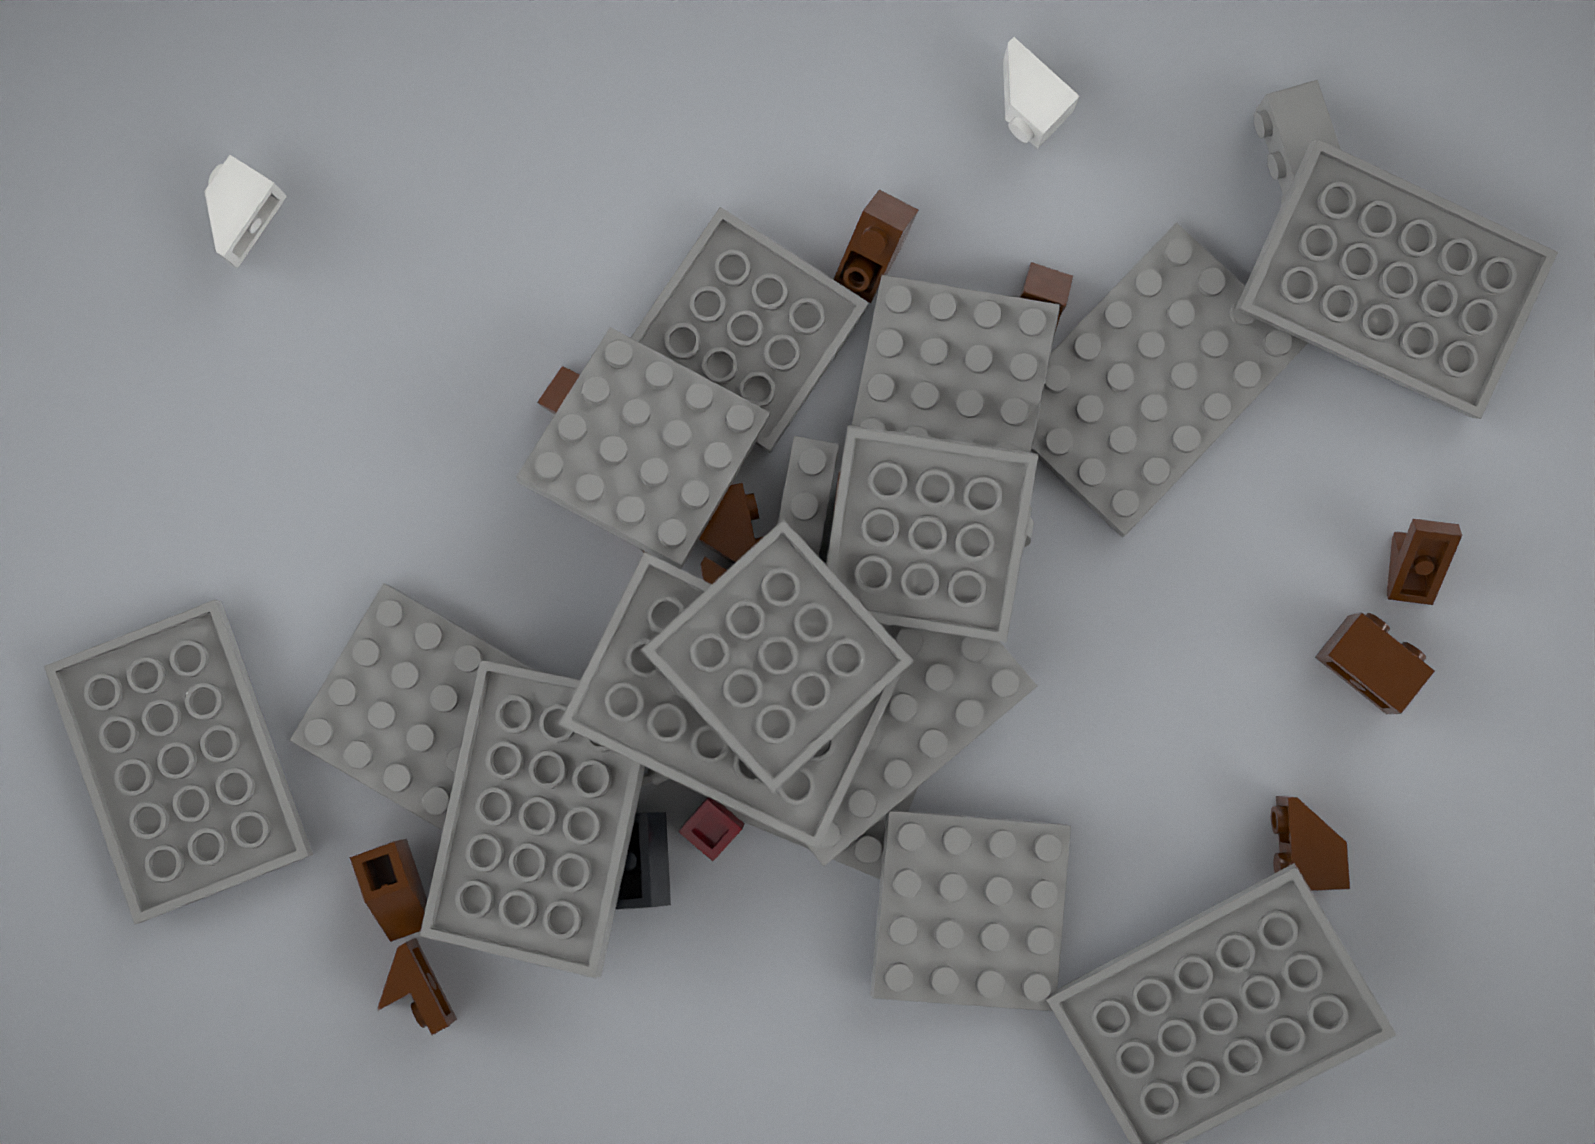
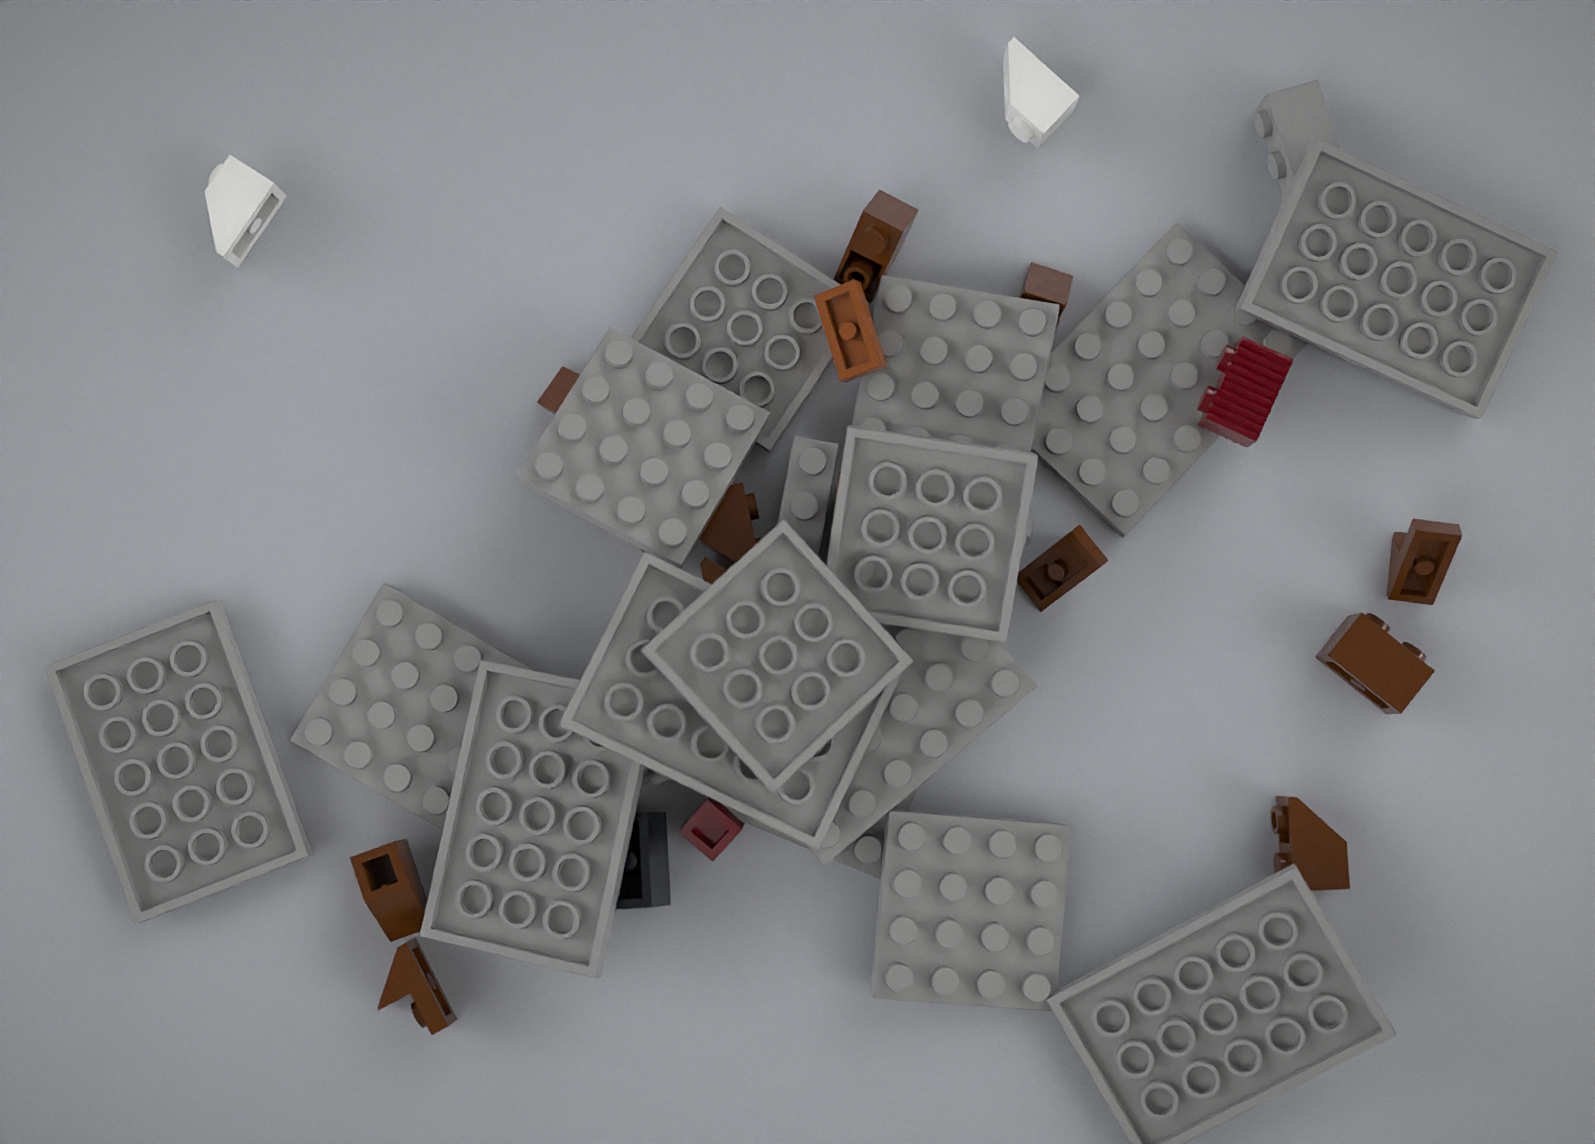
(850, 331): none -> dark orange plate
(1061, 568): none -> reddish brown slope
(1244, 391): none -> dark red brick

